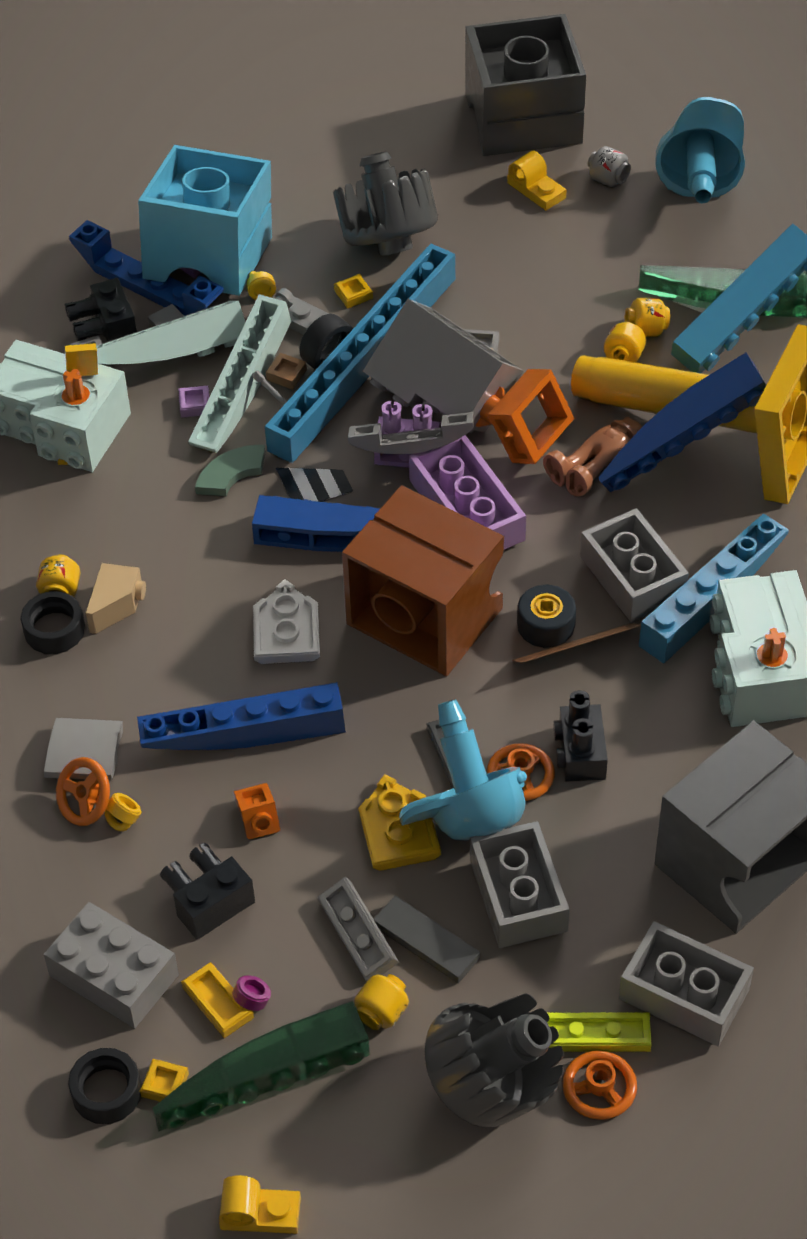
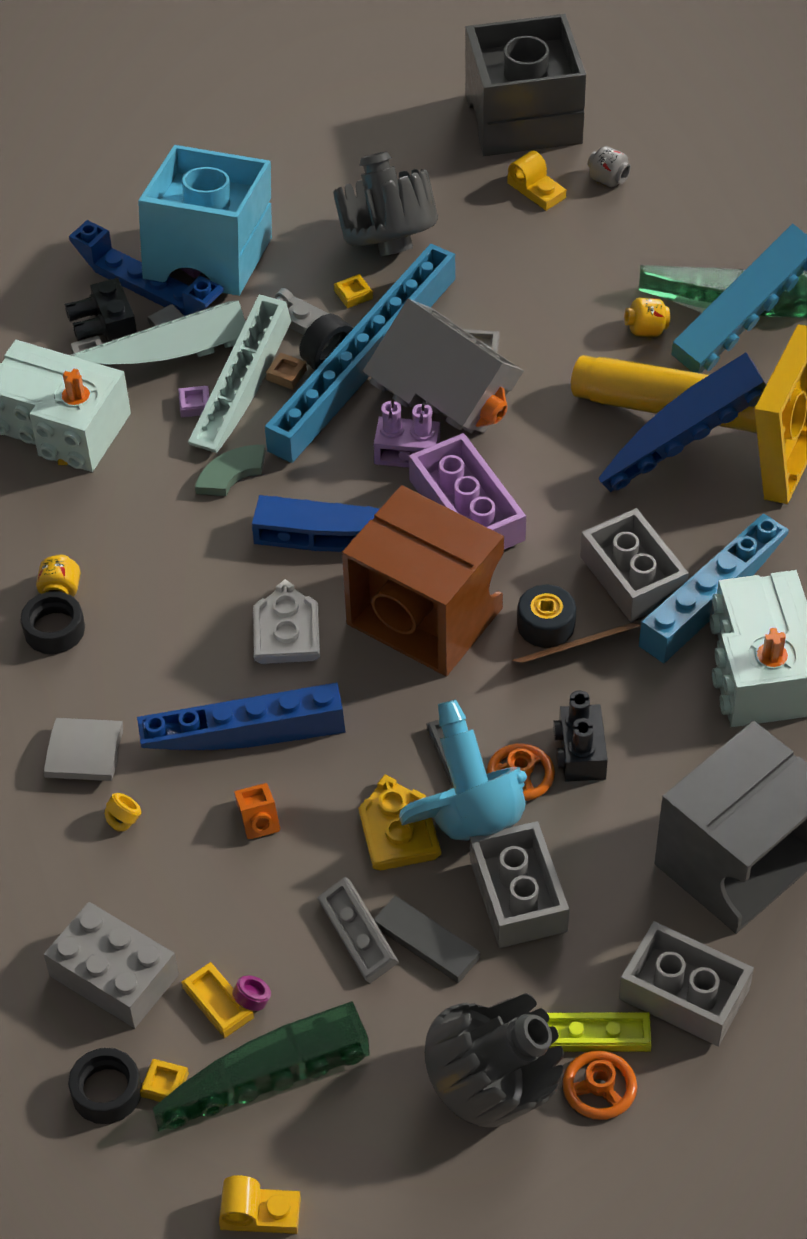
(82, 358): yellow tile -> none
(89, 793): orange piece -> none
(114, 596): tan slope -> none
(212, 897): black brick -> none
(260, 283): yellow tile -> none
(261, 379): light grey hinge -> none
(314, 483): sticker -> none
(371, 439): light grey slope -> none
(381, 1001): yellow head -> none
(507, 416): orange window -> none
(602, 445): nougat piece -> none
(625, 341): yellow head -> none
(703, 150): medium azure piece -> none

